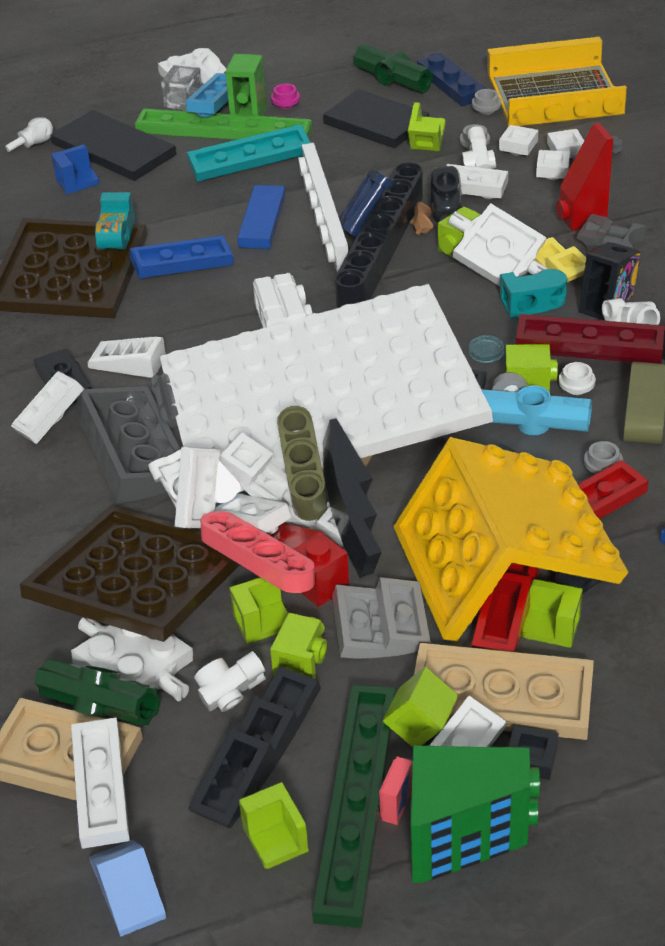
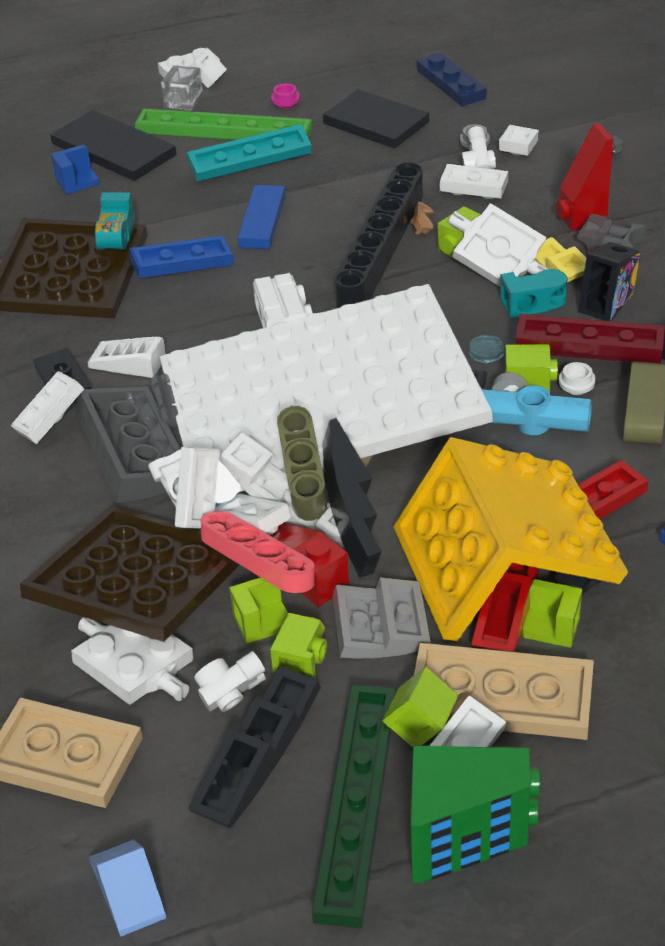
(36, 133): white piece -> none
(98, 691): dark green piece -> none
(99, 783): white plate -> none
(209, 96): dark azure plate -> none
(246, 85): bright green brick -> none
(274, 825): lime panel -> none
(323, 205): white plate -> none
(364, 201): dark blue plate -> none
(393, 68): dark green piece -> none
(396, 790): coral tile -> none
(425, 132): lime panel -> none
(445, 191): black piece -> none
(486, 101): light grey plate -> none
(541, 746): black plate -> none
(552, 164): white plate -> none
(553, 82): yellow panel -> none
(565, 141): white plate -> none
(601, 456): light grey plate -> none
(630, 312): white plate -> none

